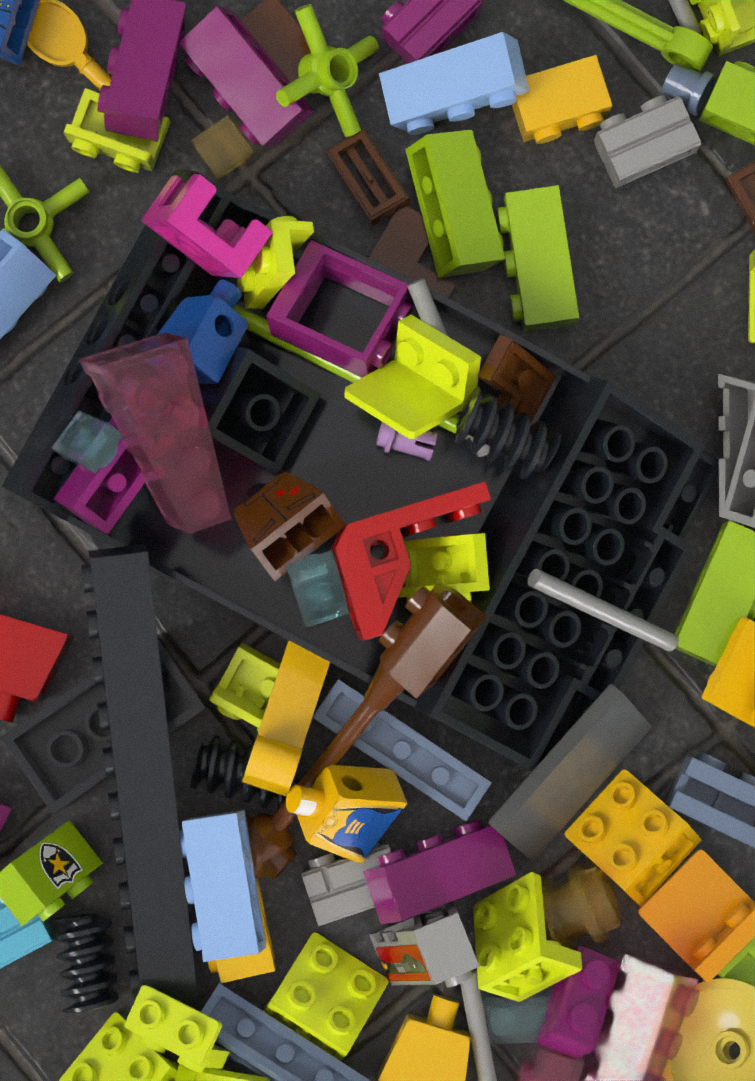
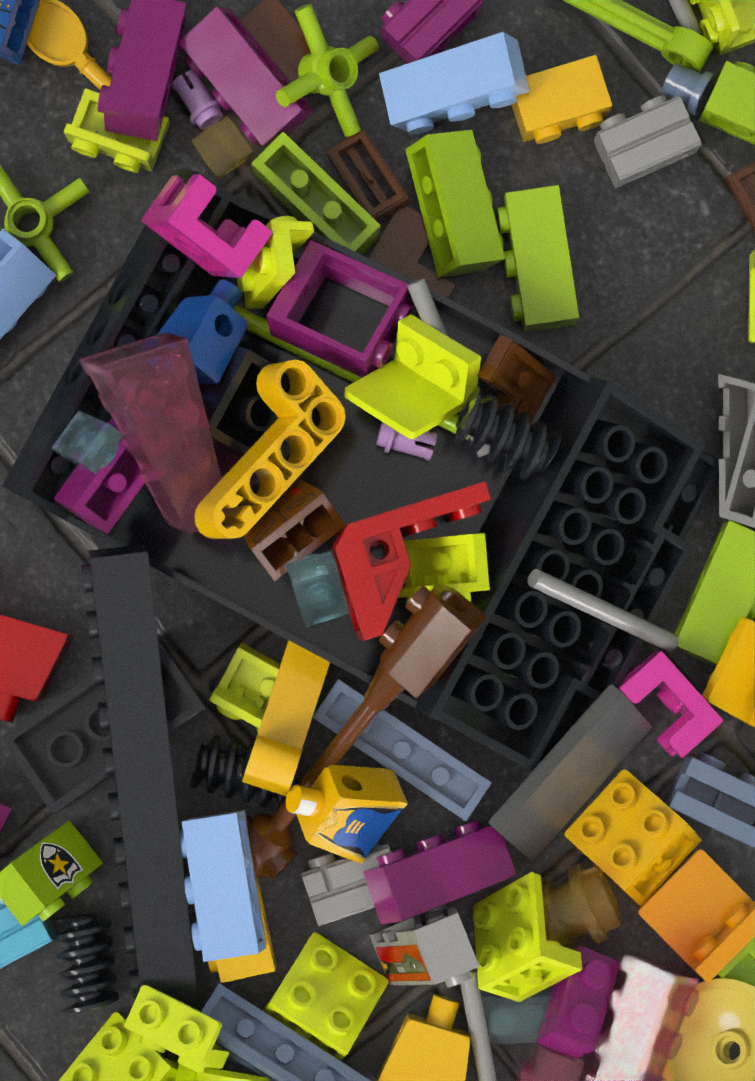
(203, 109): none -> lavender pin
(265, 456): none -> yellow beam
(314, 195): none -> lime brick
(678, 695): none -> dark pink panel

